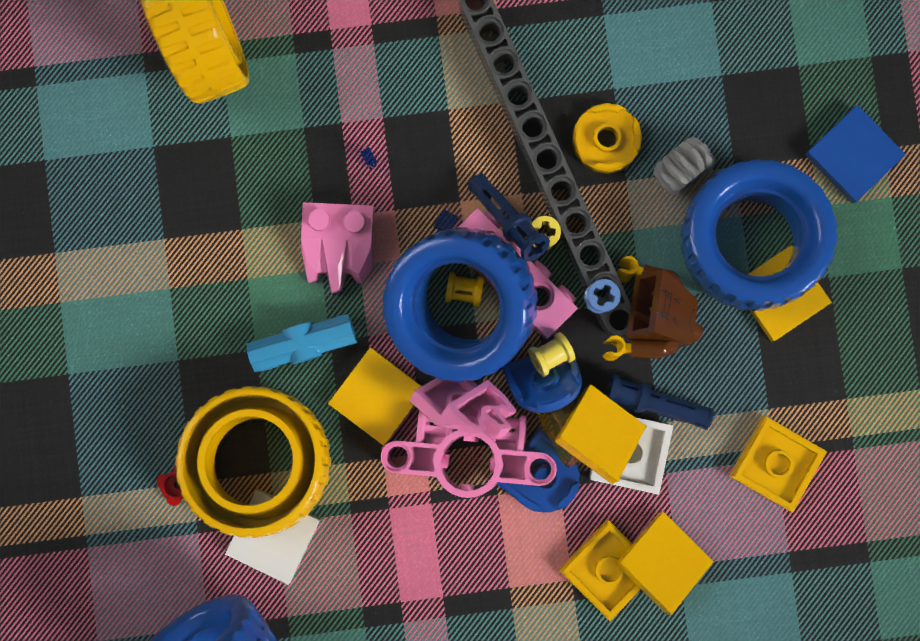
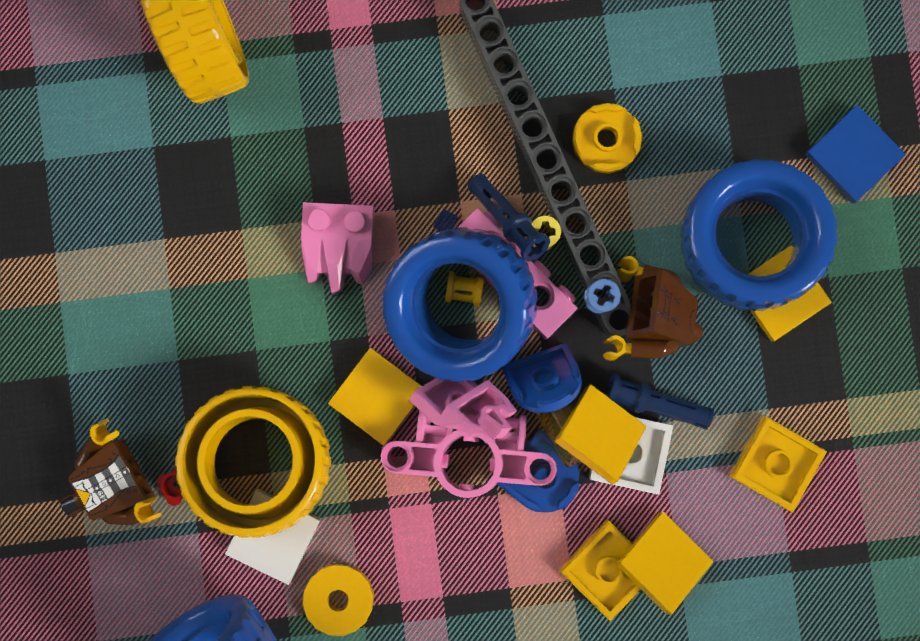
(109, 482): none -> torso
(301, 343): dark azure piece -> none
(338, 620): none -> yellow tile
(369, 158): clear blue piece -> none
(551, 354): light yellow bush -> none
(683, 166): light grey gear -> none

